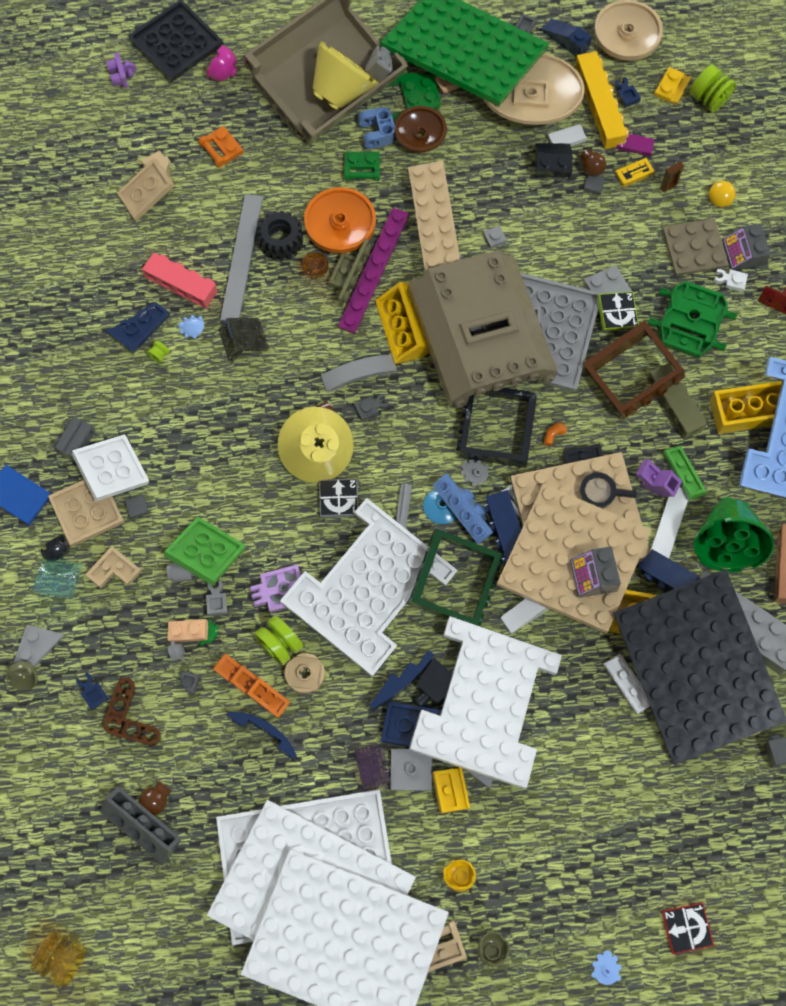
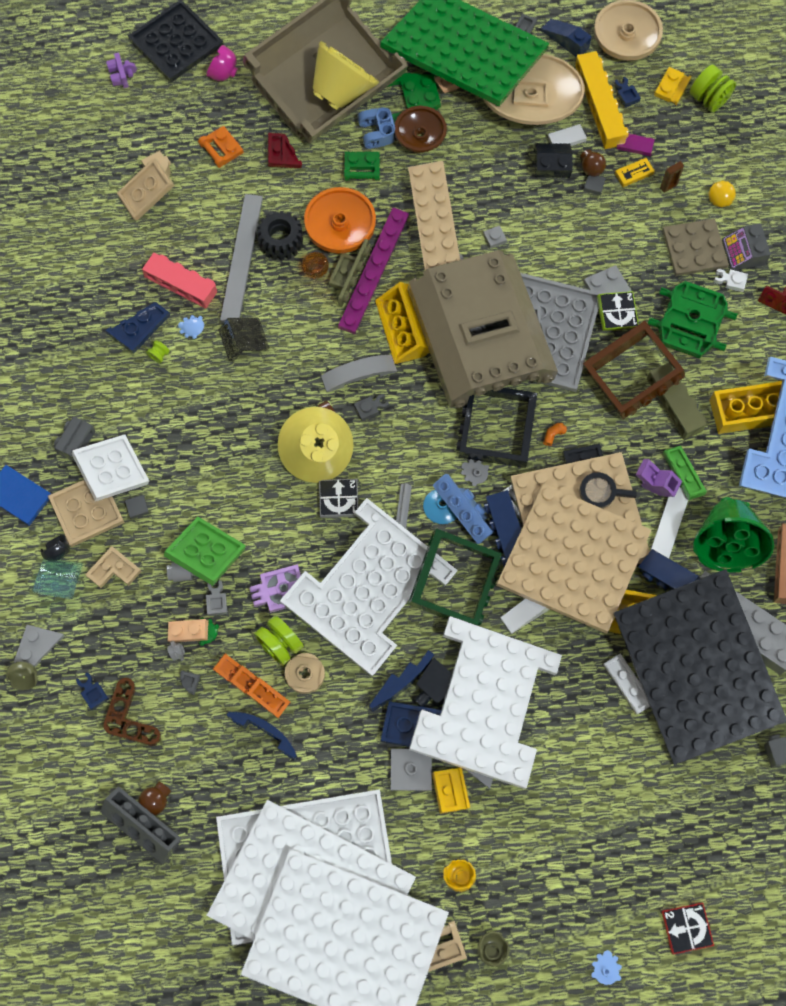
(58, 958): clear yellow wheel -> none
(281, 152): none -> dark red wing
(371, 767): clear purple brick -> none
(379, 63): light grey slope -> none
(595, 572): dark grey slope -> none

